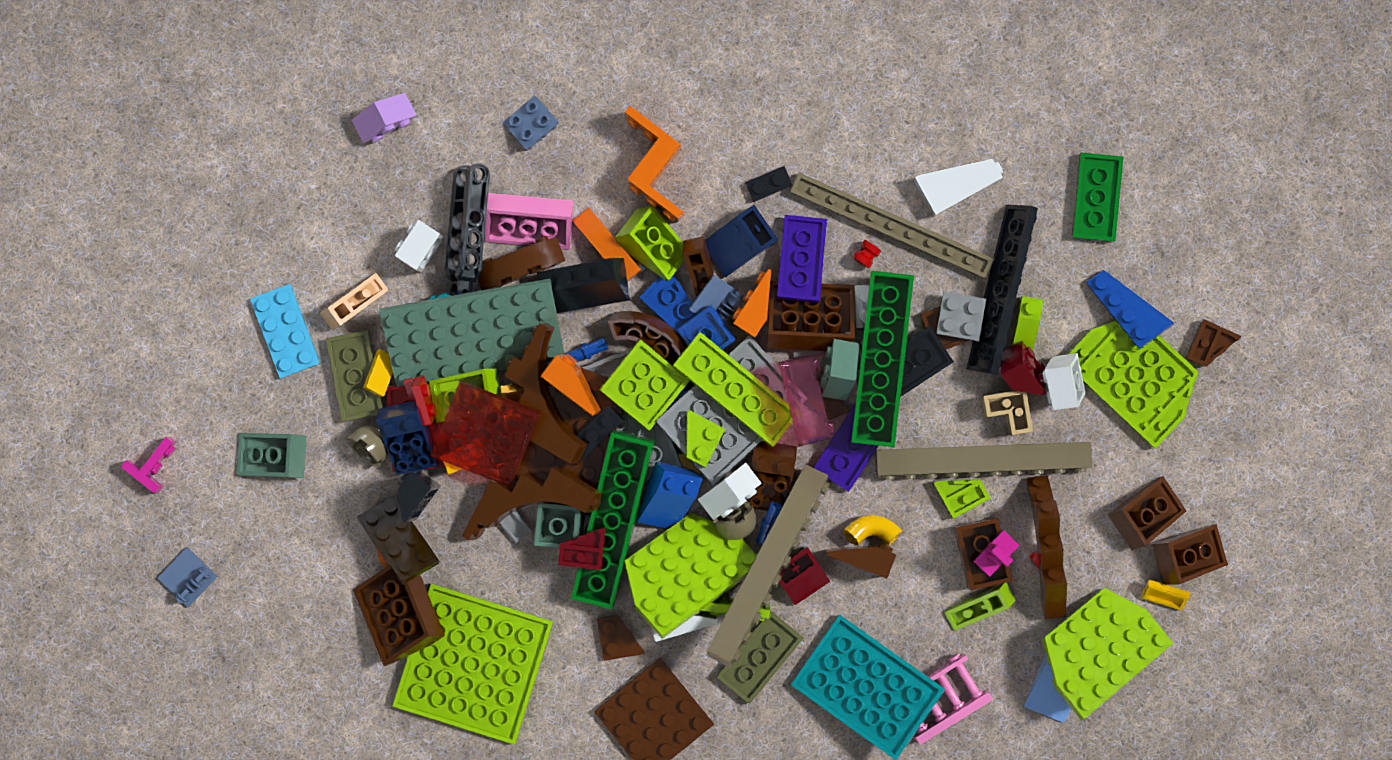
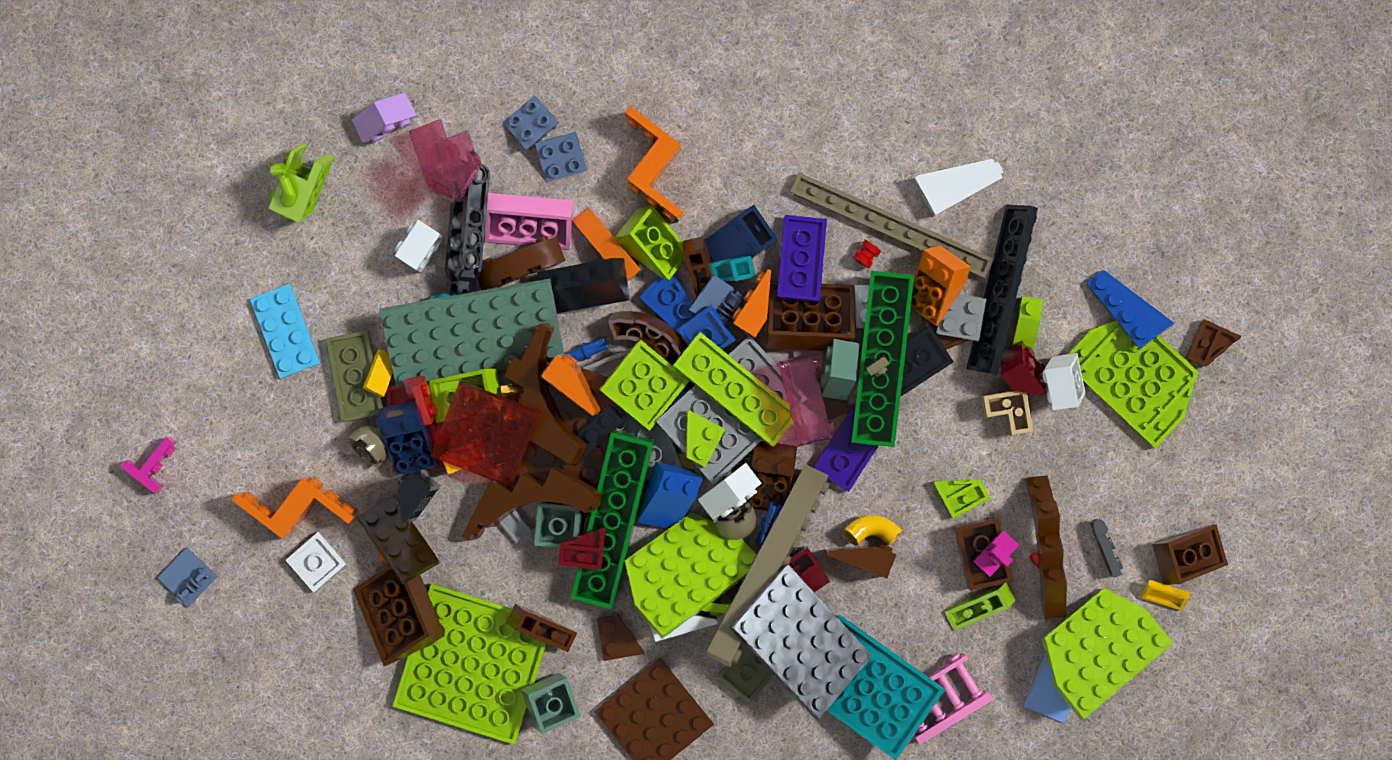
(271, 455): sand green slope -> none
(295, 507): none -> orange bracket
(298, 185): none -> lime torso
(316, 562): none -> white plate
(353, 301): light nougat slope -> none
(445, 162): none -> clear pink windscreen
(541, 628): none -> reddish brown slope
(550, 703): none -> sand green brick
(561, 156): none -> sand blue hinge
(734, 268): none -> teal slope
(768, 184): black plate -> none
(801, 641): none -> plate
(878, 367): none -> dark tan plate
(937, 283): none -> orange slope
(983, 459): dark tan brick -> none
(1097, 197): green plate -> none
(1106, 546): none -> dark grey hinge
(1147, 513): reddish brown slope -> none

